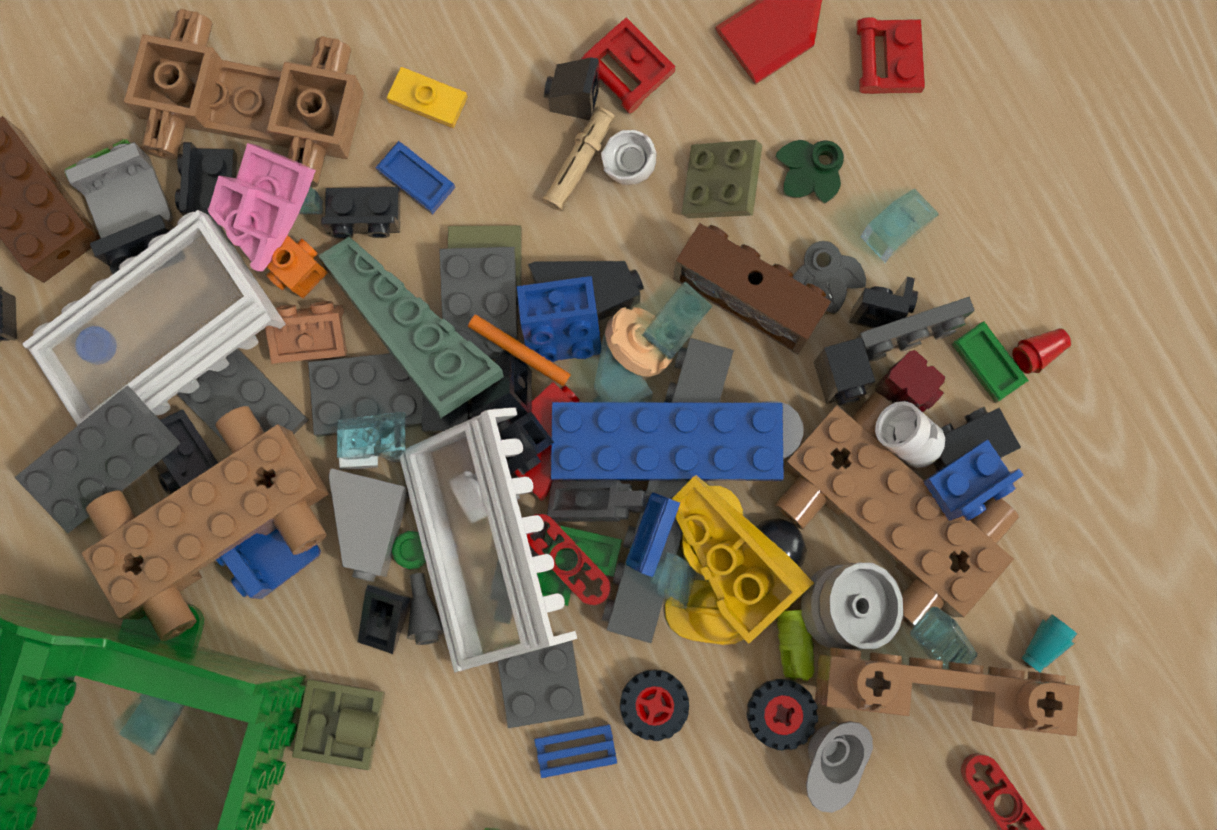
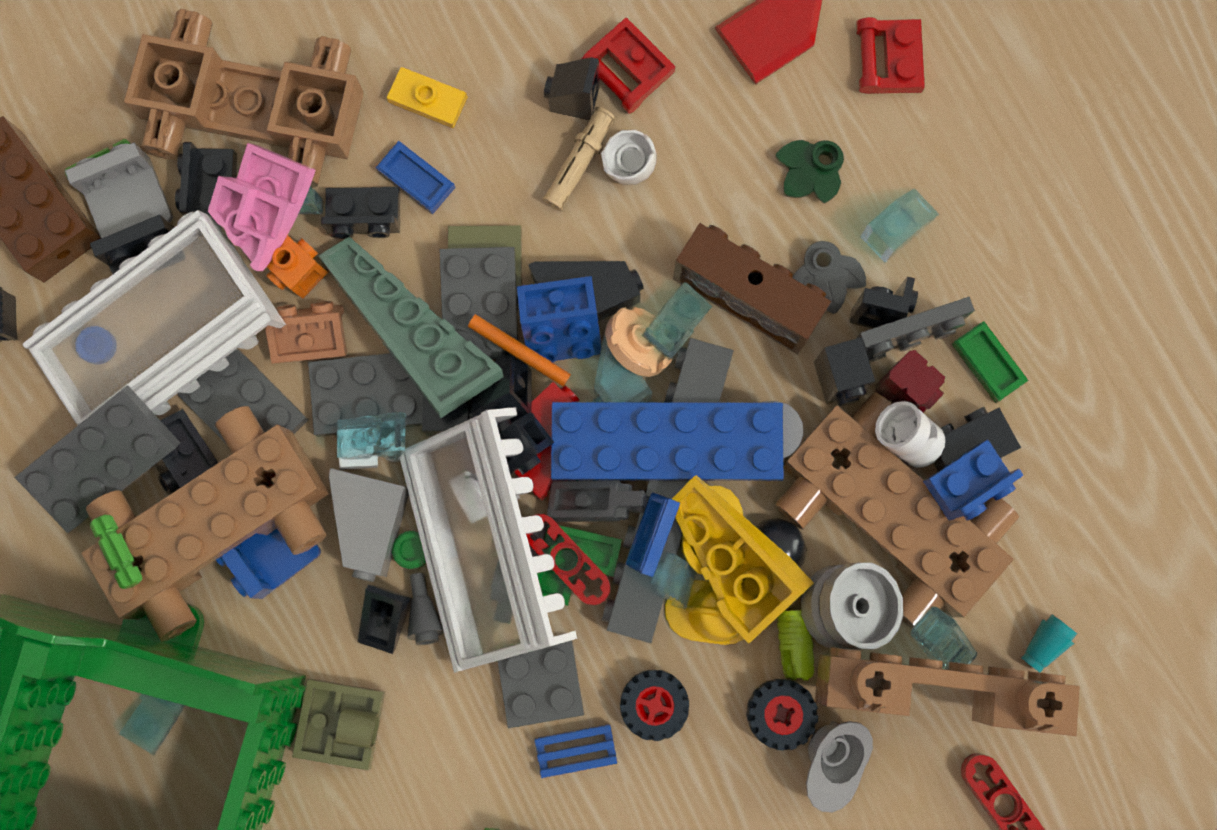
(116, 551): none -> bright green axle
(722, 179): olive plate -> none
(1040, 350): red cone -> none

